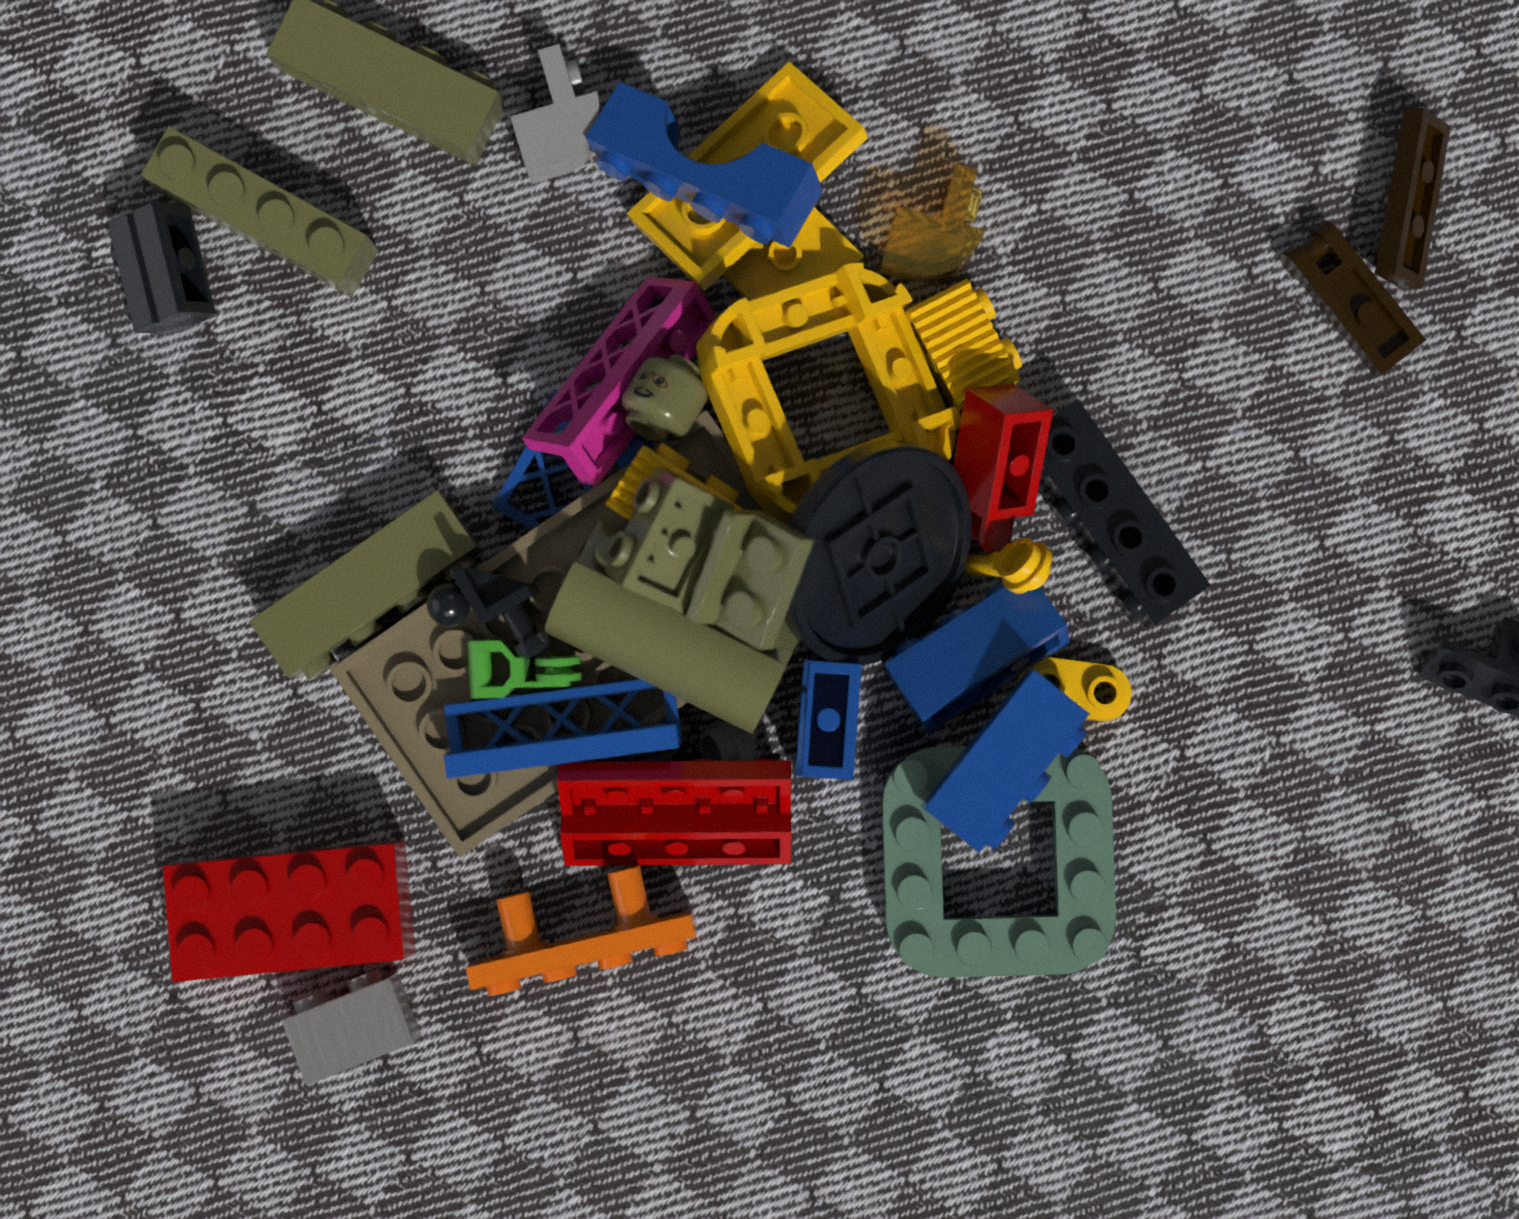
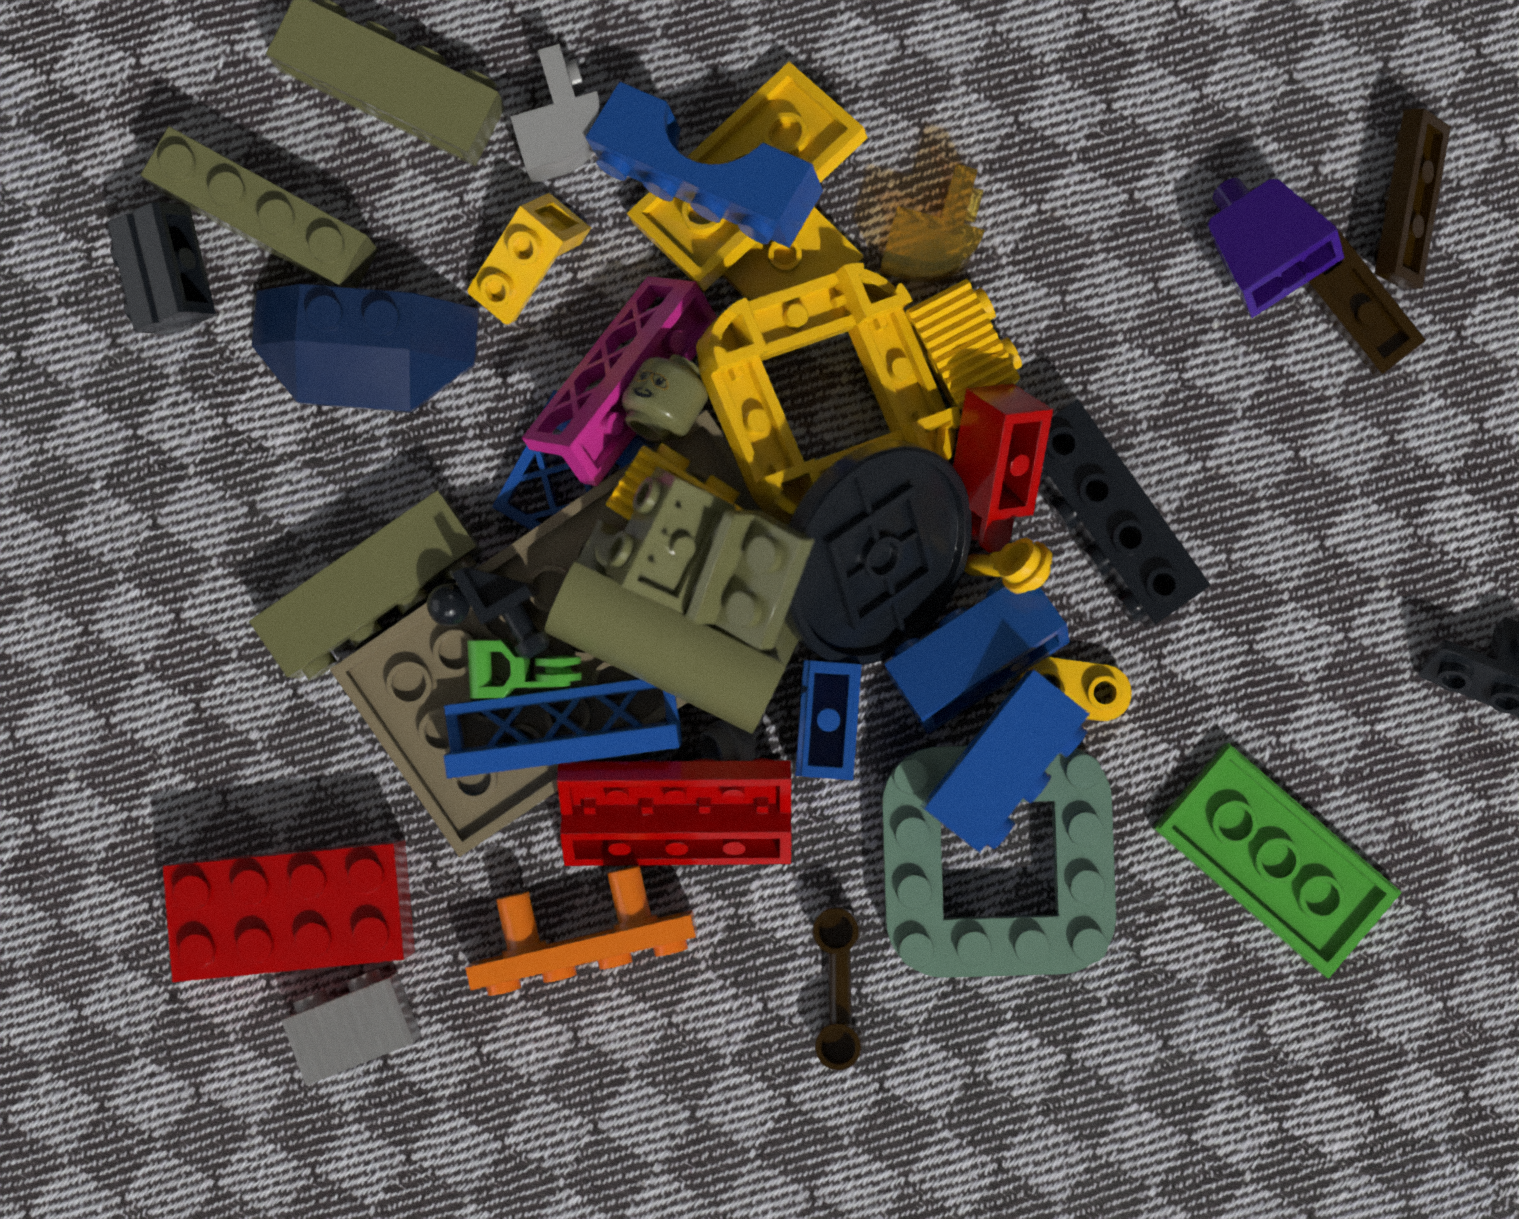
(363, 345): none -> dark blue wedge
(524, 255): none -> yellow bracket
(840, 1040): none -> dark brown bar
(1270, 241): none -> dark purple torso
(1276, 860): none -> bright green tile

